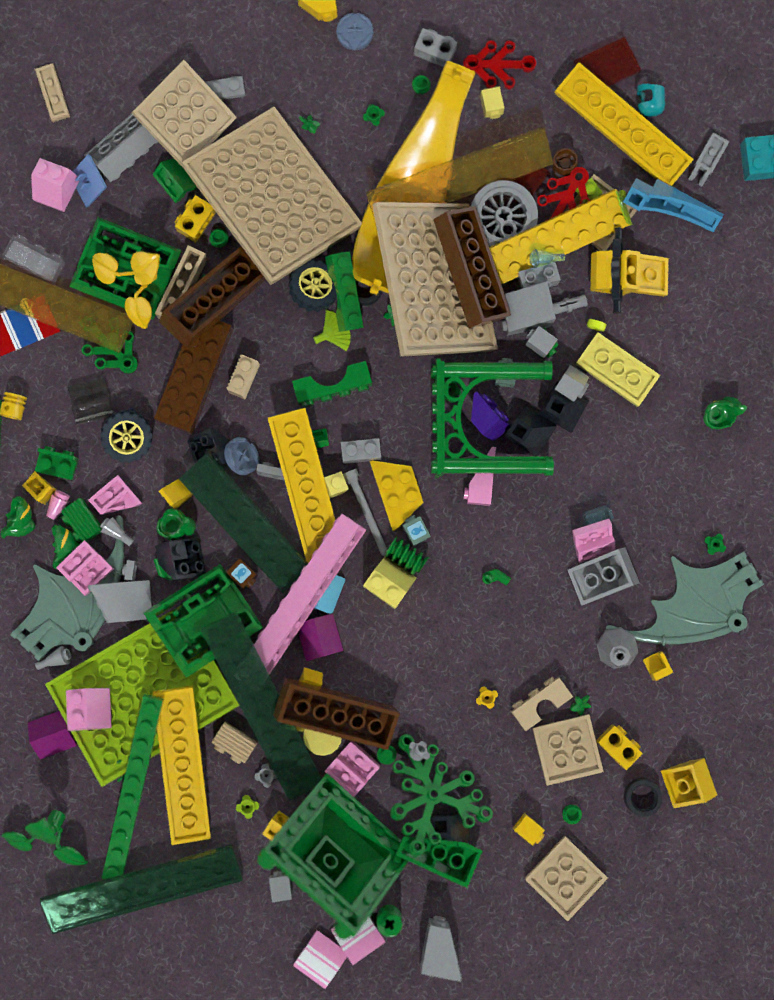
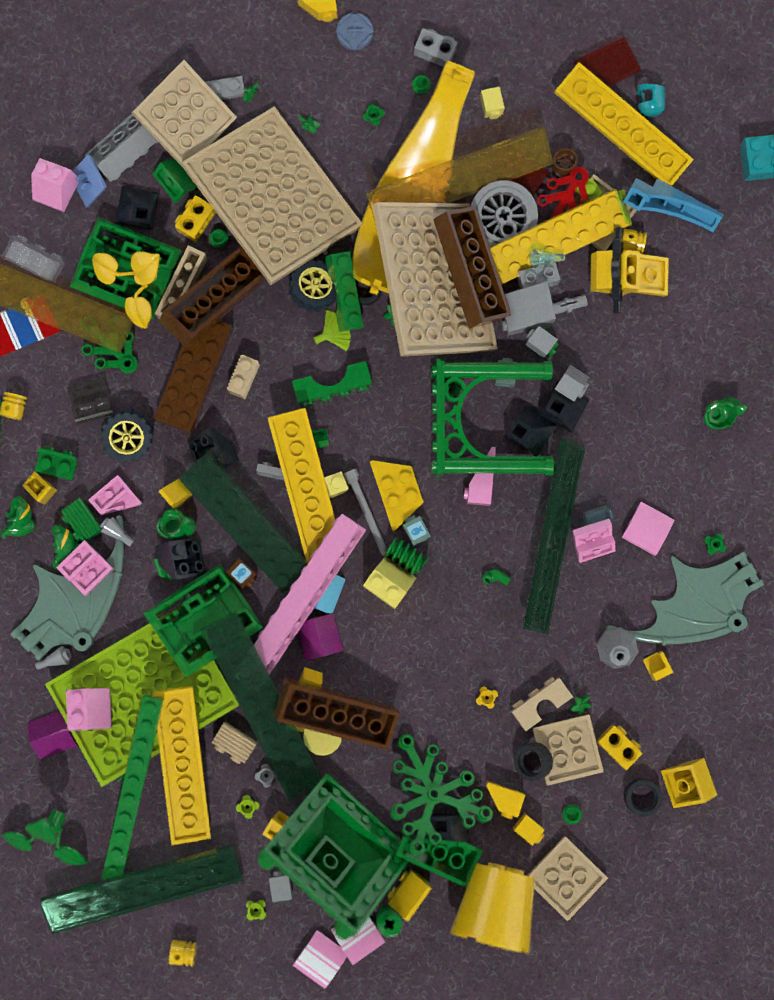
(52, 92): tan tile -> none
(58, 502): bright pink cone -> none
(123, 600): light grey slope -> none
(129, 570): light grey plate -> none
(137, 208): none -> black slope
(182, 953): none -> yellow piece
(241, 456): sand blue tile -> none
(250, 92): none -> green plant
(260, 914): none -> lime plate
(353, 768): bright pink slope -> none
(361, 451): light grey brick -> none
(386, 756): green plate -> none
(409, 893): none -> yellow slope
(416, 754): light grey plate -> none
(438, 951): light grey slope -> none
(488, 417): dark purple slope -> none
(496, 64): red plant -> none
(497, 908): none -> yellow cone
(506, 799): none -> yellow slope
(544, 754): none -> black tyre
(554, 537): none -> clear green plate
(596, 325): neon yellow tile -> none
(603, 576): light grey slope -> none
(617, 369): light yellow plate -> none
(633, 240): none -> yellow piece
(648, 528): none -> bright pink slope
(709, 157): light grey hinge -> none

